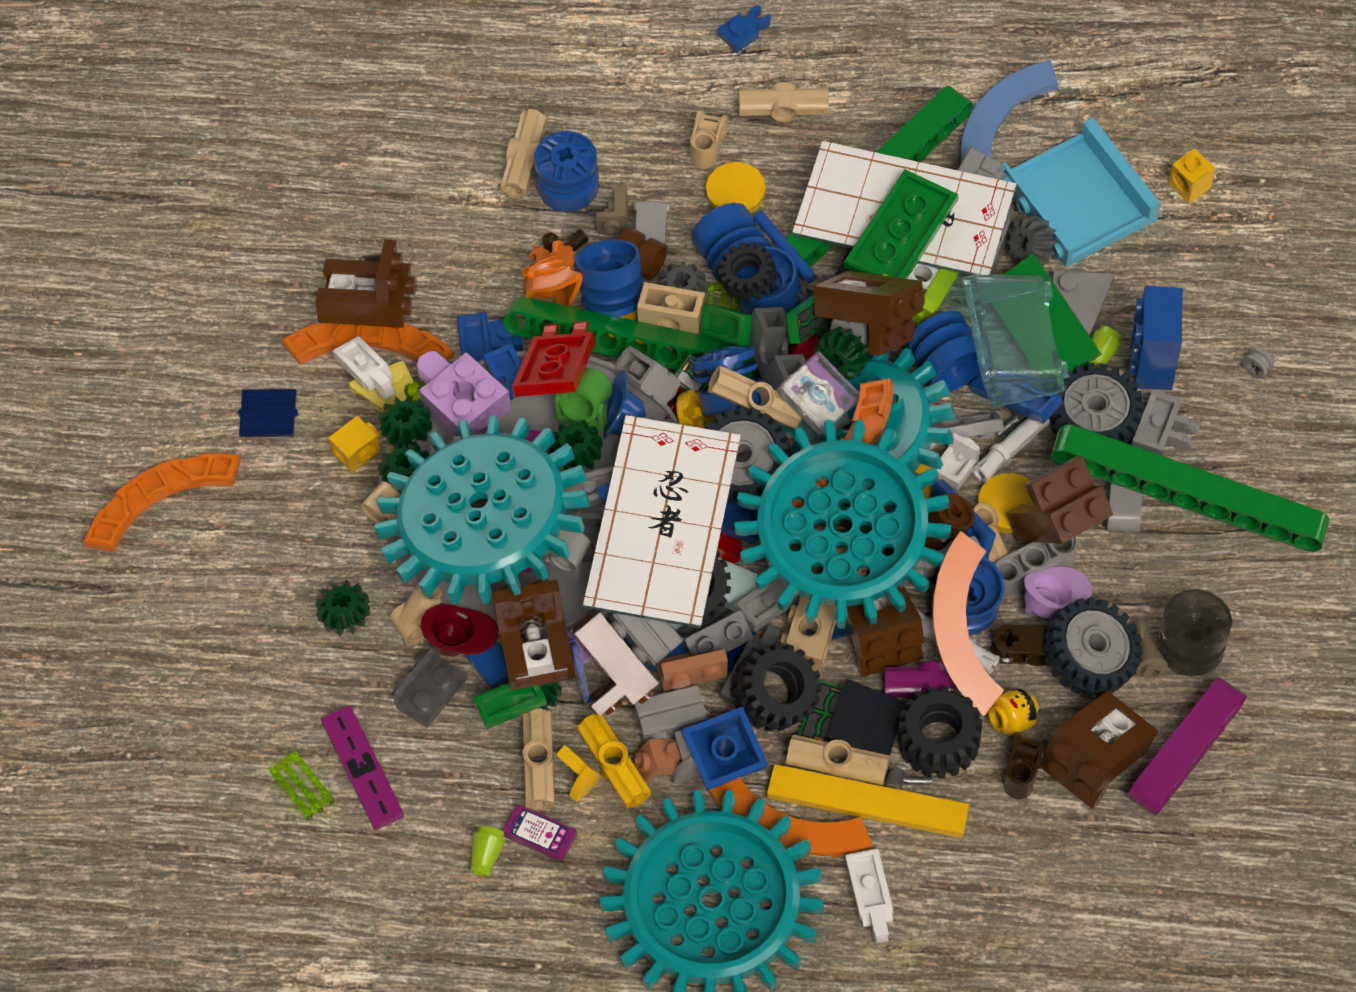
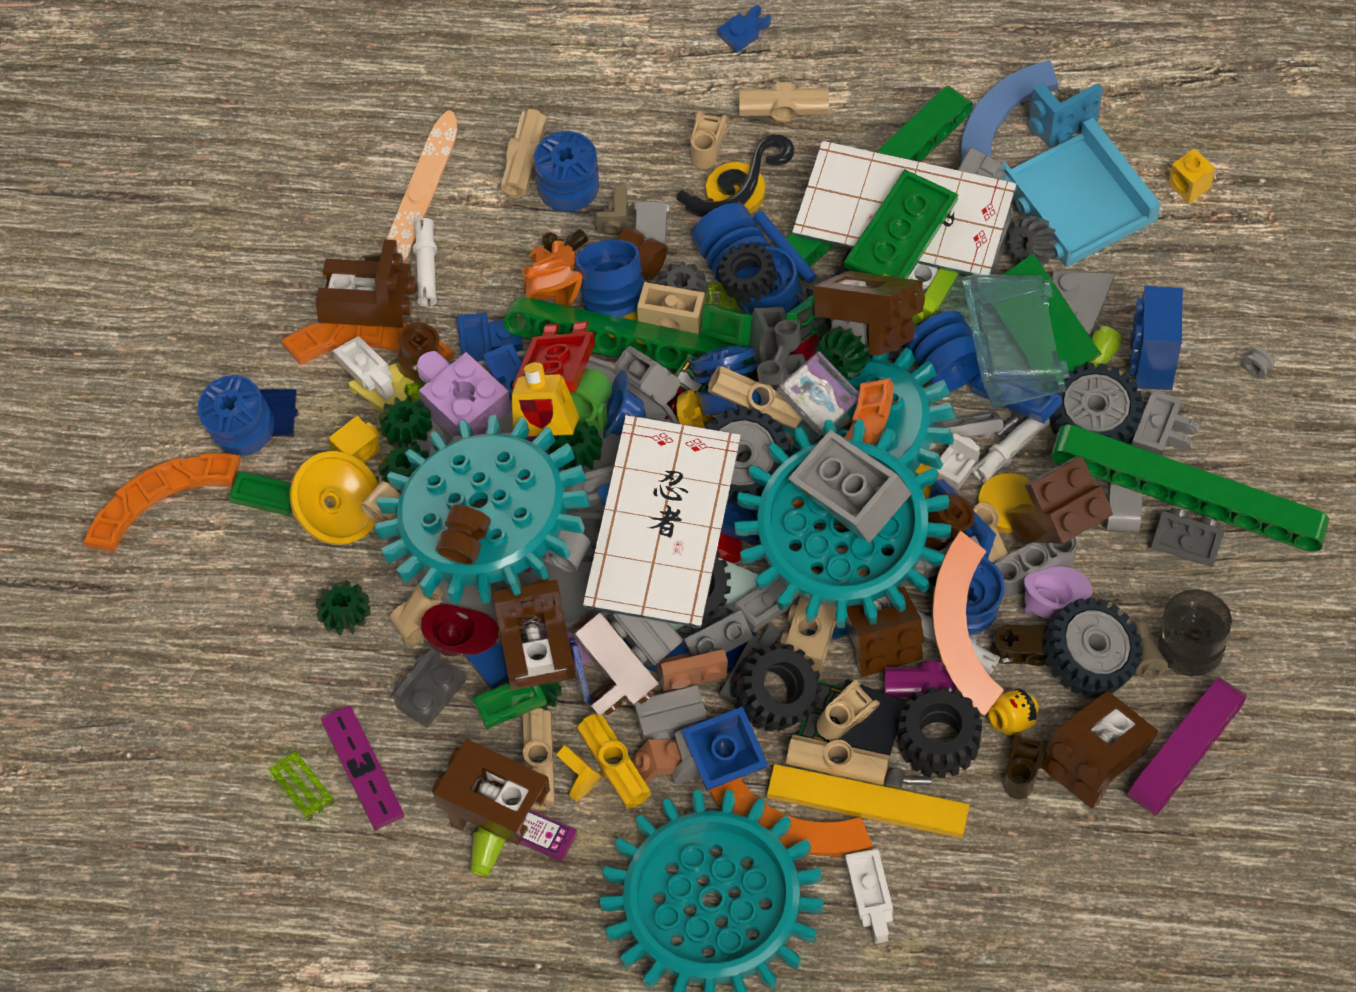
(243, 428): none -> blue wheel
(261, 493): none -> green tile
(342, 481): none -> yellow dish
(413, 343): none -> reddish brown wheel
(424, 182): none -> light nougat piece
(424, 250): none -> white pin
(462, 538): none -> reddish brown wheel
(468, 782): none -> reddish brown brick
(543, 402): none -> yellow torso
(733, 177): none -> black plant
(787, 340): none -> dark grey bar
(849, 708): none -> tan piece
(850, 485): none -> light grey slope
(1059, 121): none -> dark azure bracket
(1188, 537): none -> dark grey bracket

